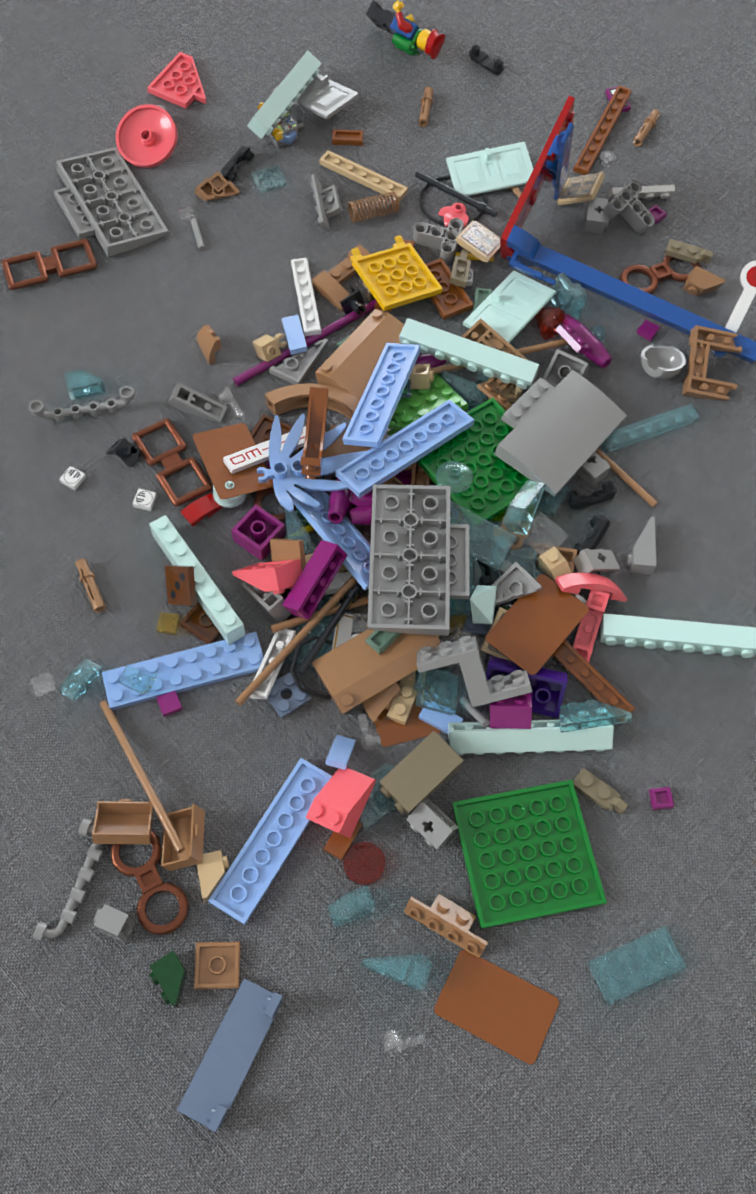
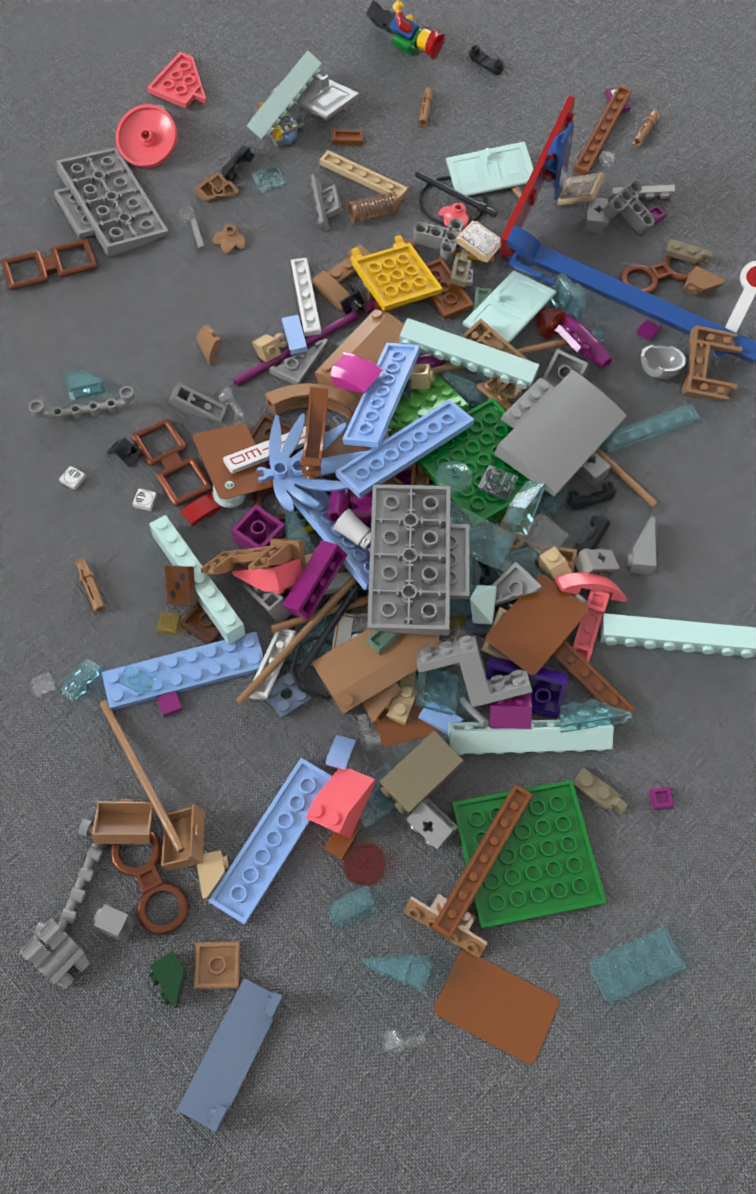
(63, 956): none -> light grey hips
(229, 240): none -> medium nougat plate
(261, 557): none -> medium nougat wedge
(353, 529): none -> white plant
(354, 373): none -> dark pink slope
(481, 862): none -> dark orange tile
(497, 483): none -> piece

